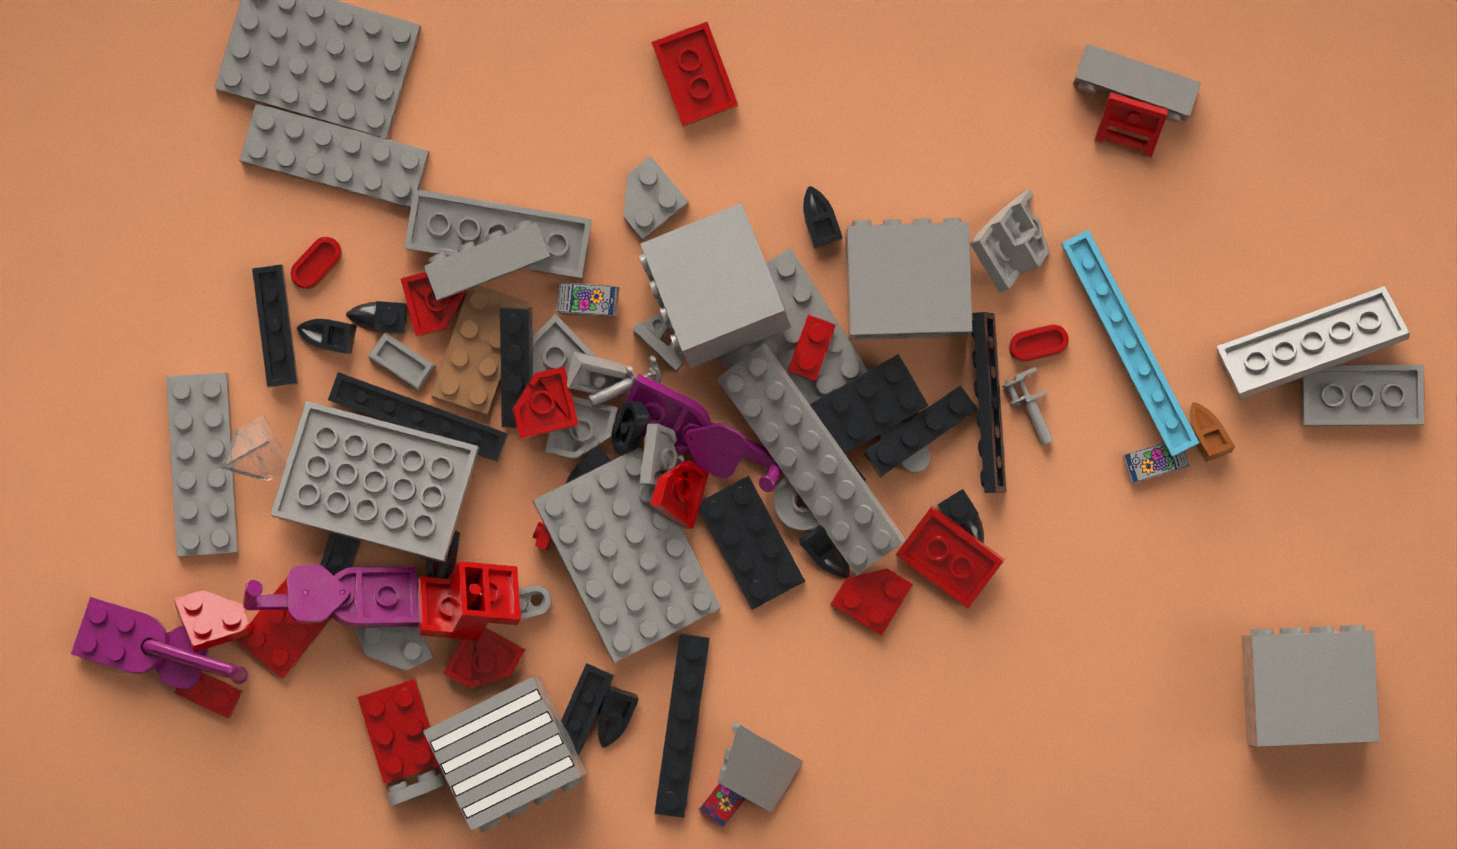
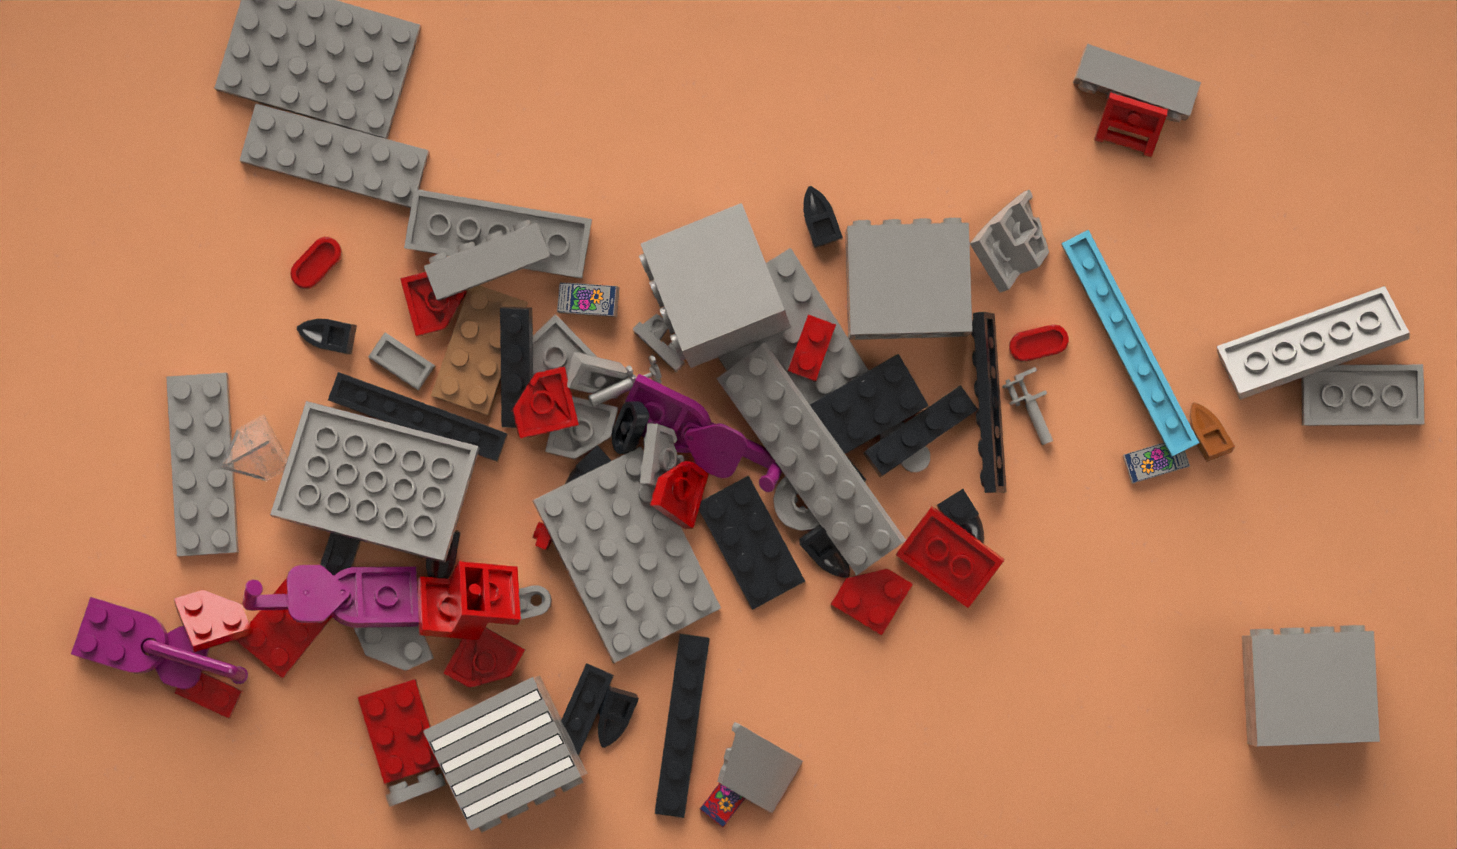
(275, 326): black plate -> none
(380, 316): black plate -> none
(650, 198): light grey plate -> none
(694, 74): red plate -> none

